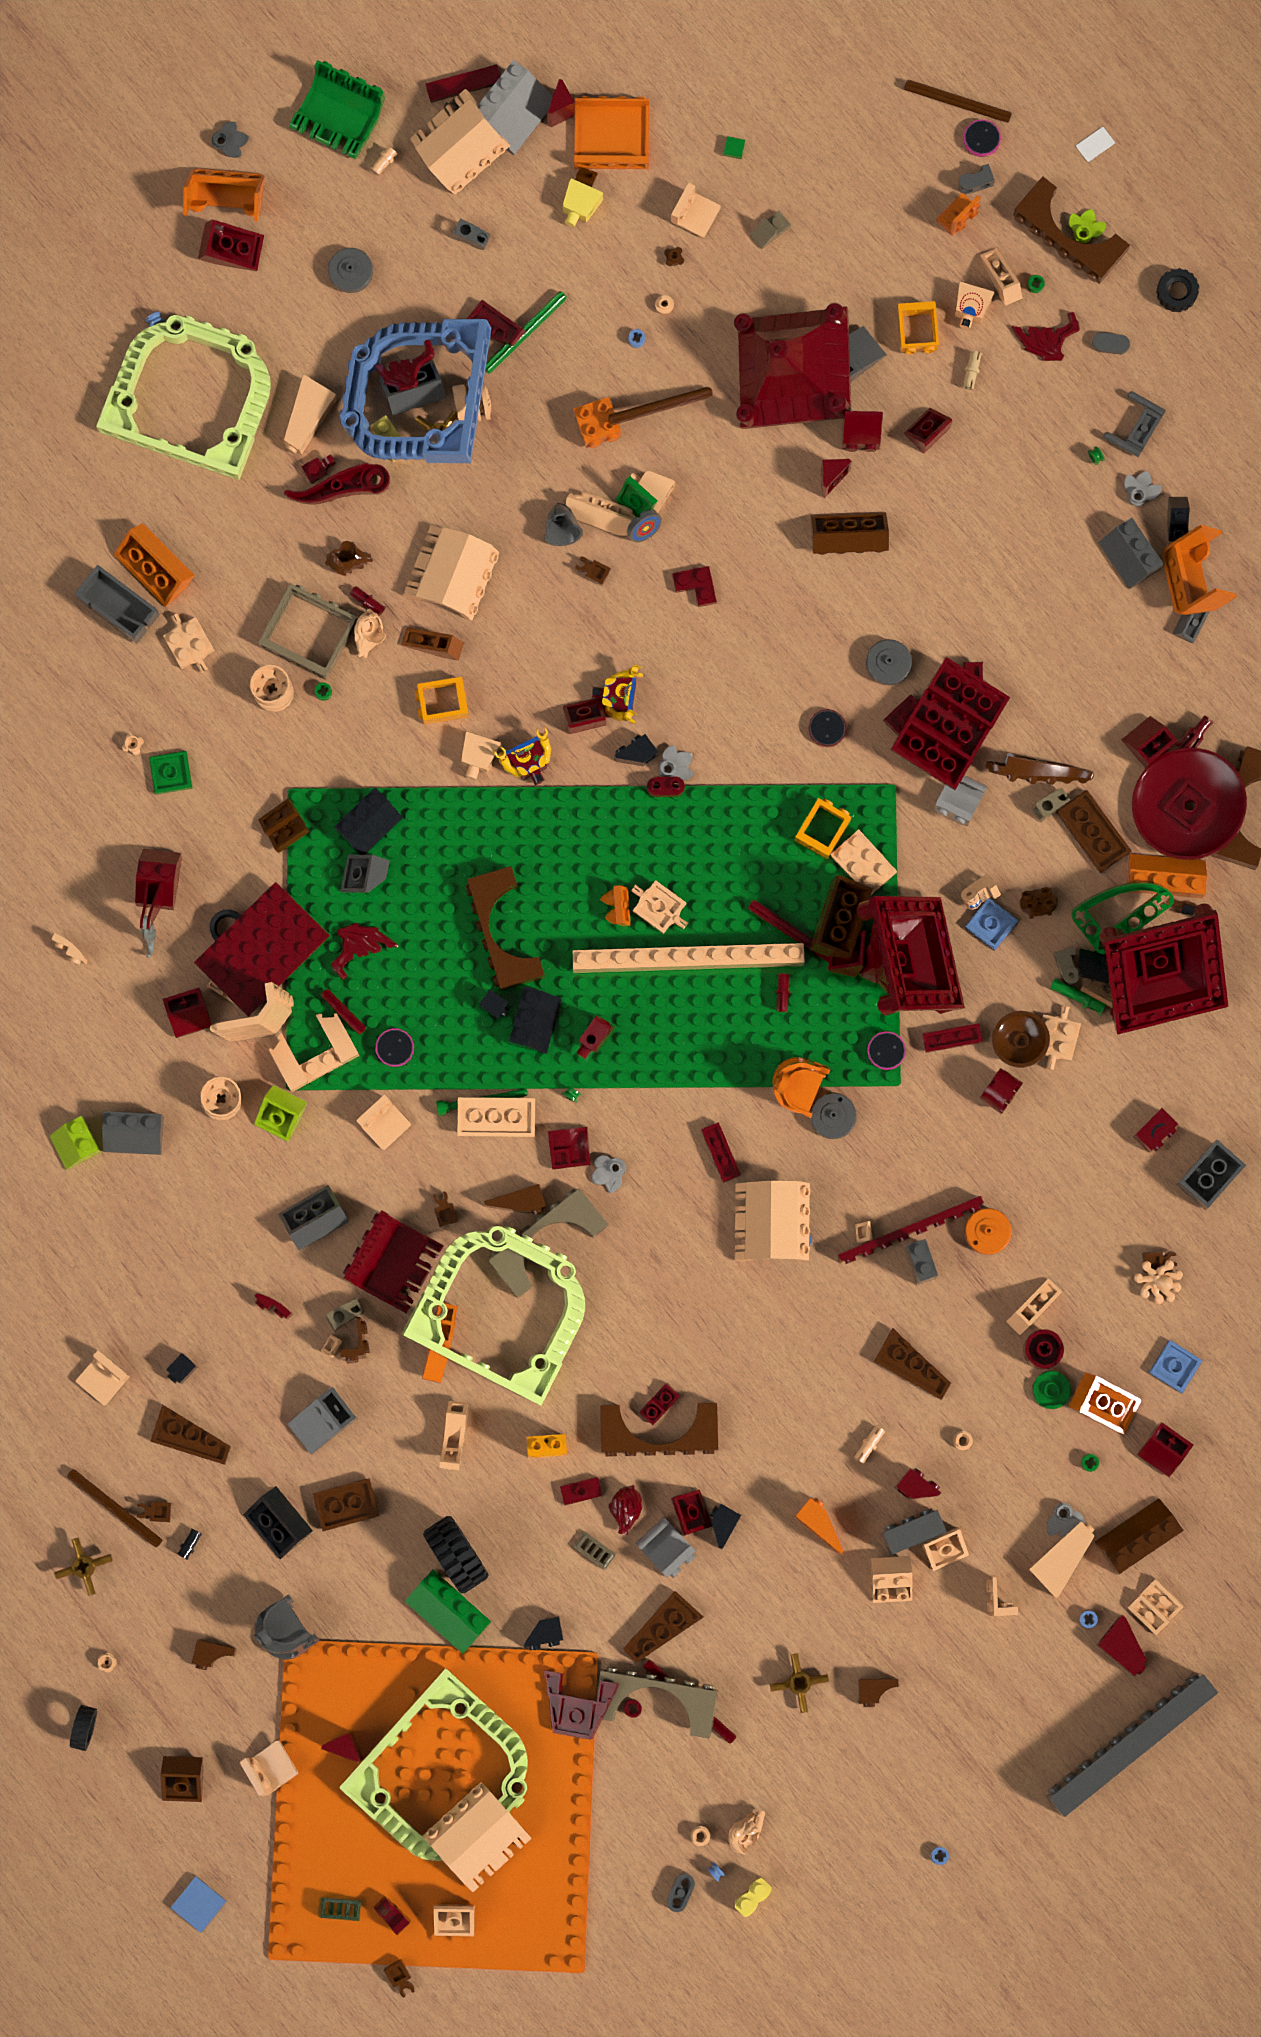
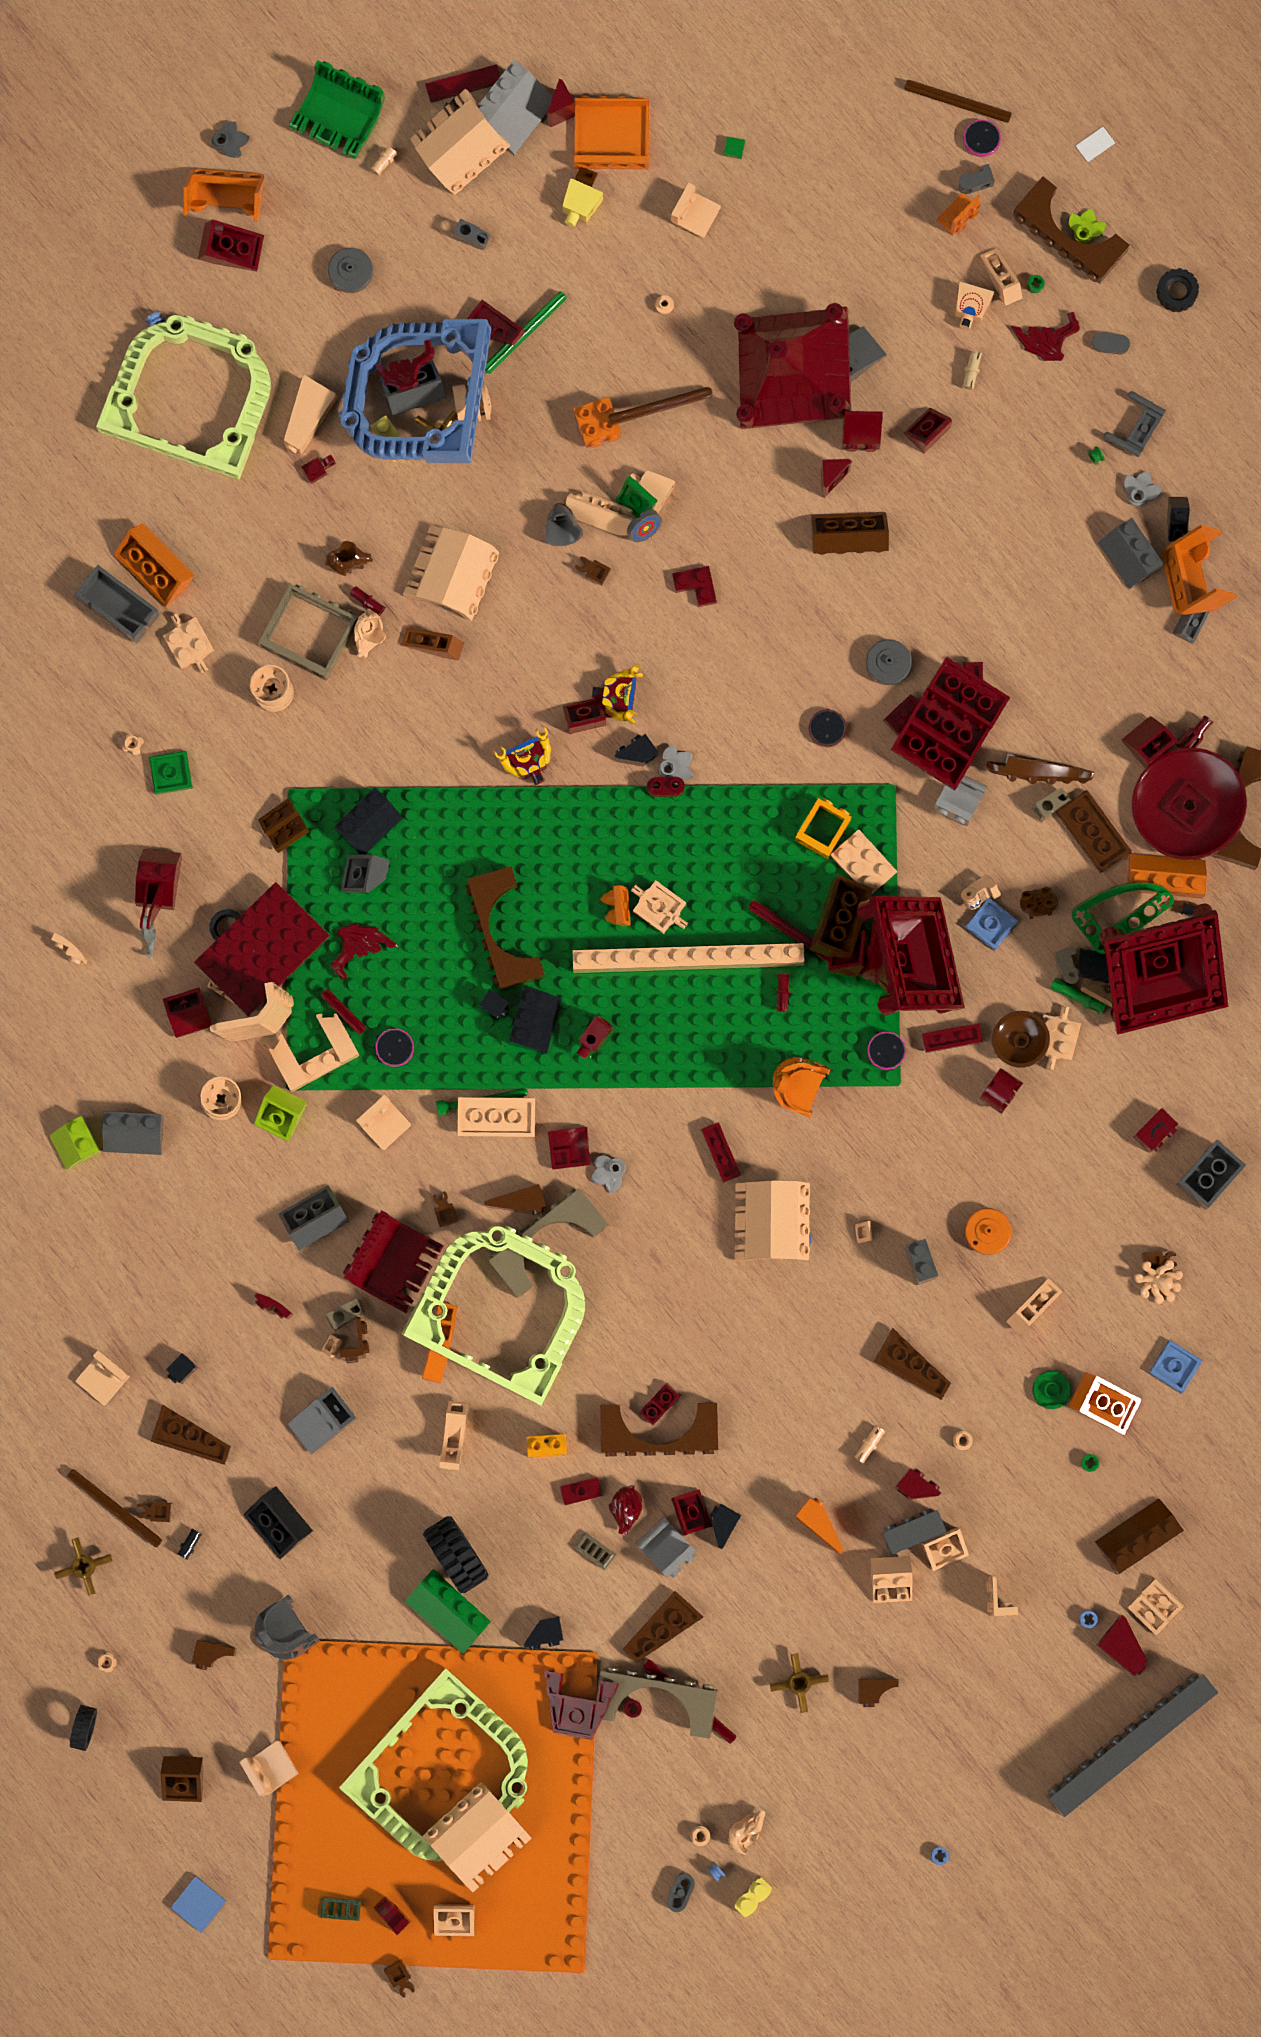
(328, 694): green bush -> none
(345, 483): dark red animal -> none
(345, 1747): dark red slope -> none
(346, 1504): reddish brown plate -> none
(446, 716): light orange window -> none
(478, 754): light nougat torso -> none
(571, 1094): green bush -> none
(631, 336): medium blue bush -> none
(674, 261): reddish brown plate -> none
(770, 229): dark tan slope -> none
(833, 1116): dark grey wheel -> none
(914, 309): light orange window -> none
(918, 1227): dark red plate -> none
(1053, 1344): dark red brick -> none
(1061, 1559): light nougat slope -> none
(1063, 1524): light grey plate -> none
(1165, 1449): dark red slope -> none

